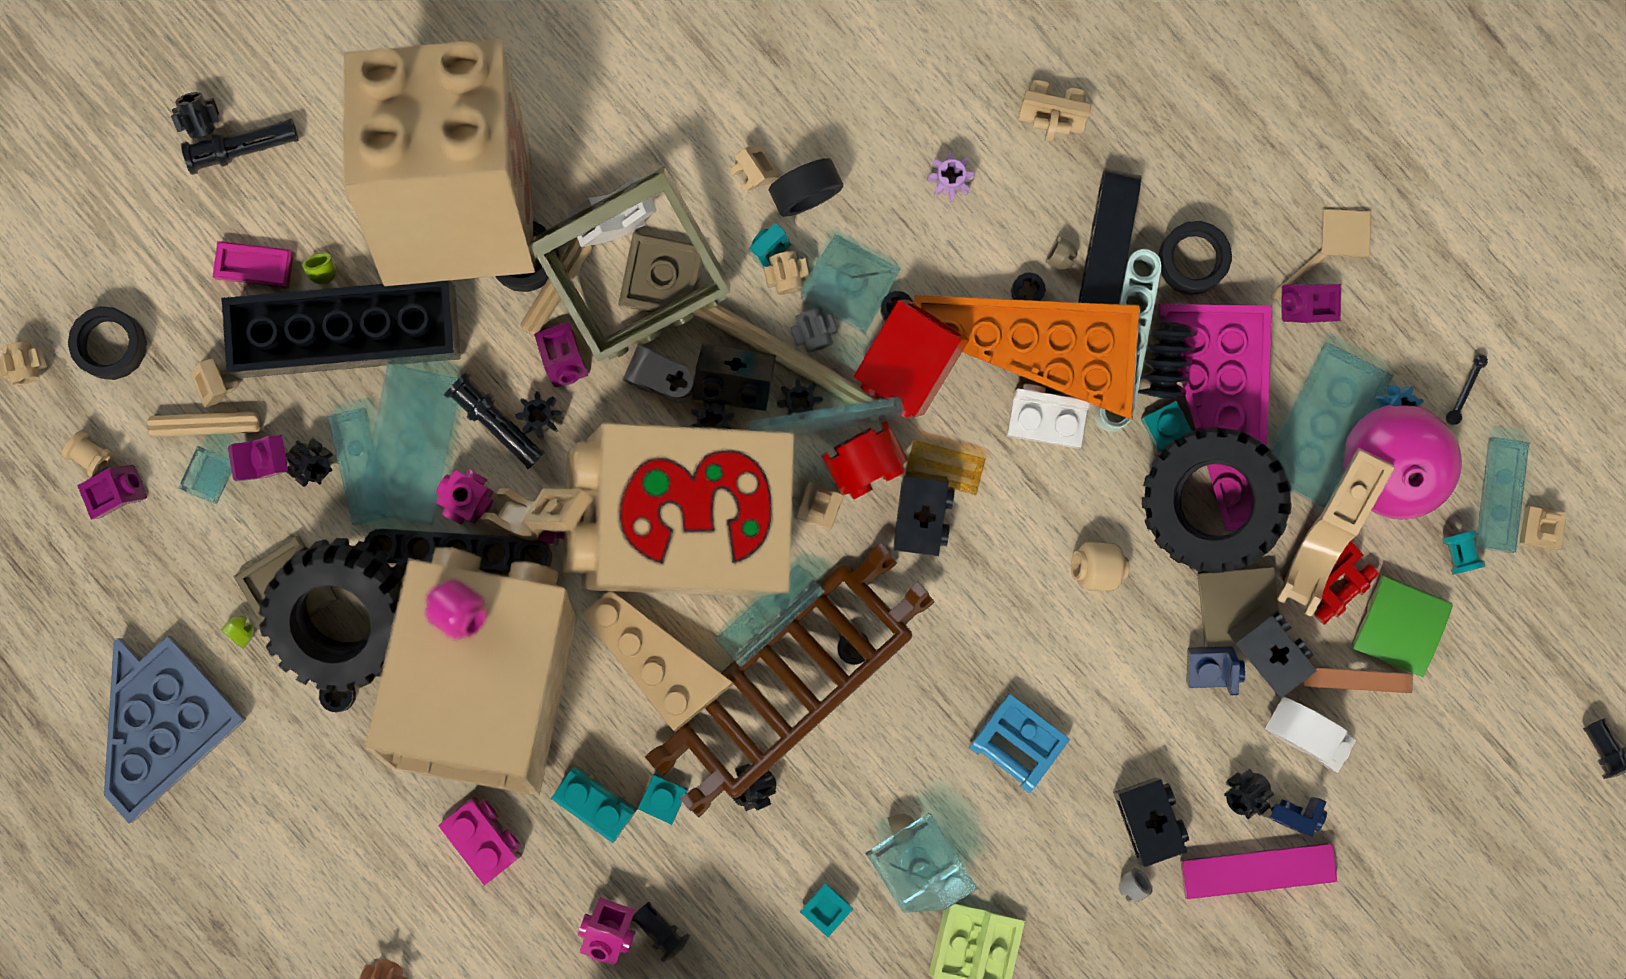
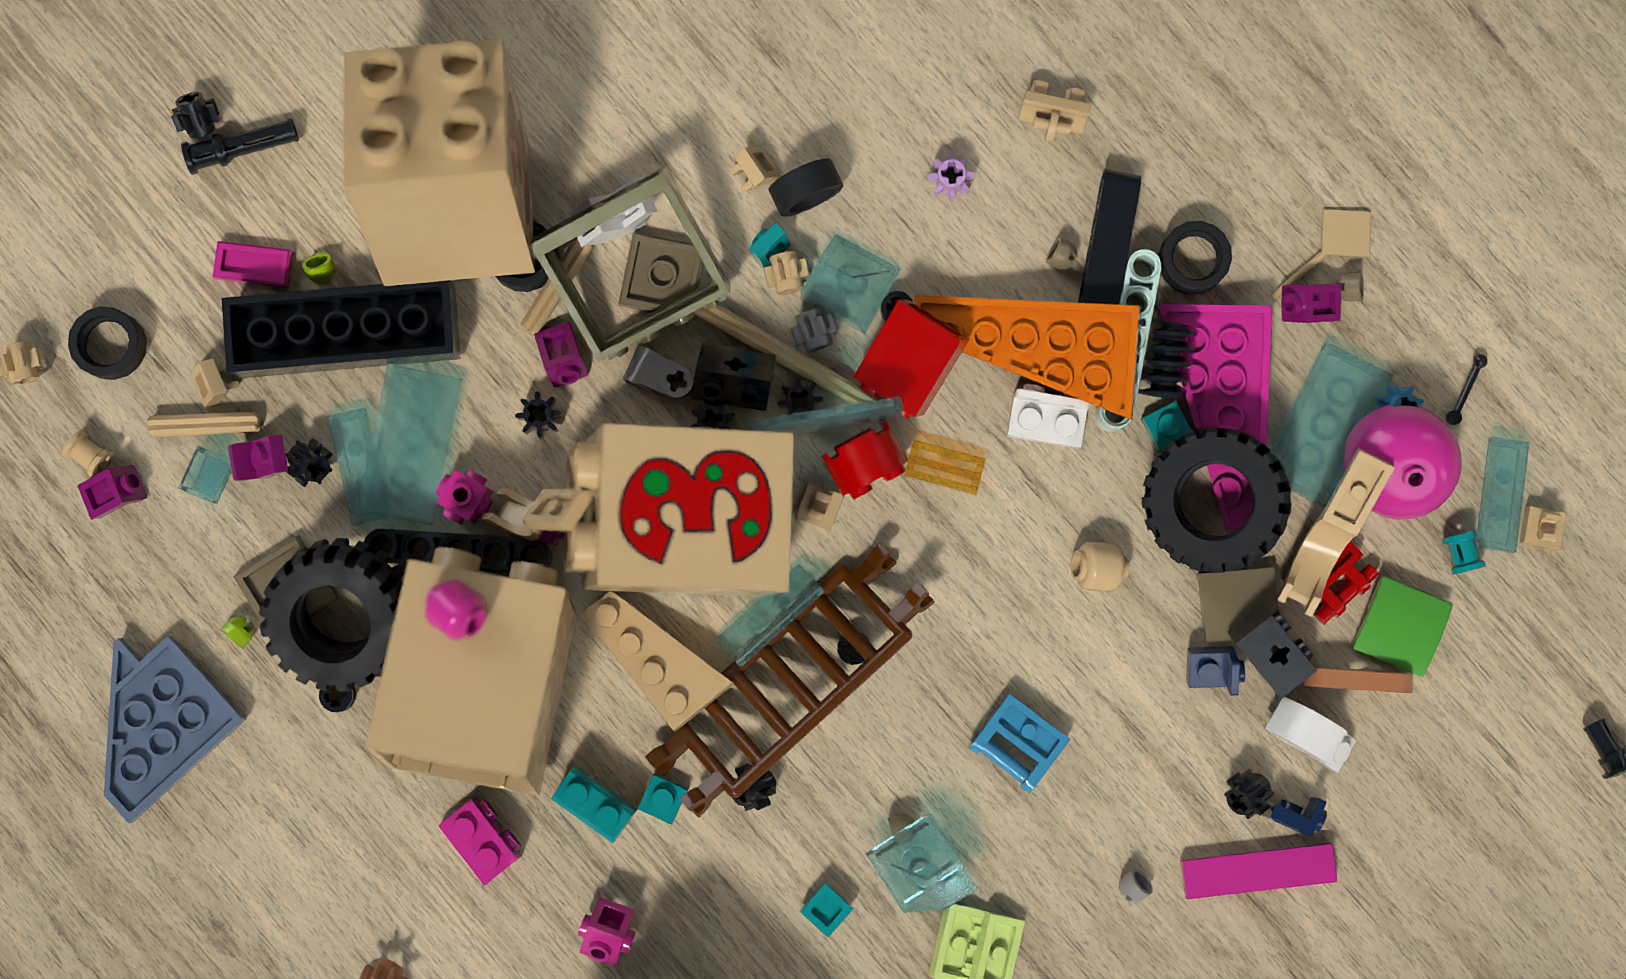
(481, 408): black pin -> none
(660, 931): black pin -> none
(911, 533): black brick -> none
(1033, 278): black bush -> none
(1151, 844): black brick -> none
(1353, 286): none -> dark tan hinge

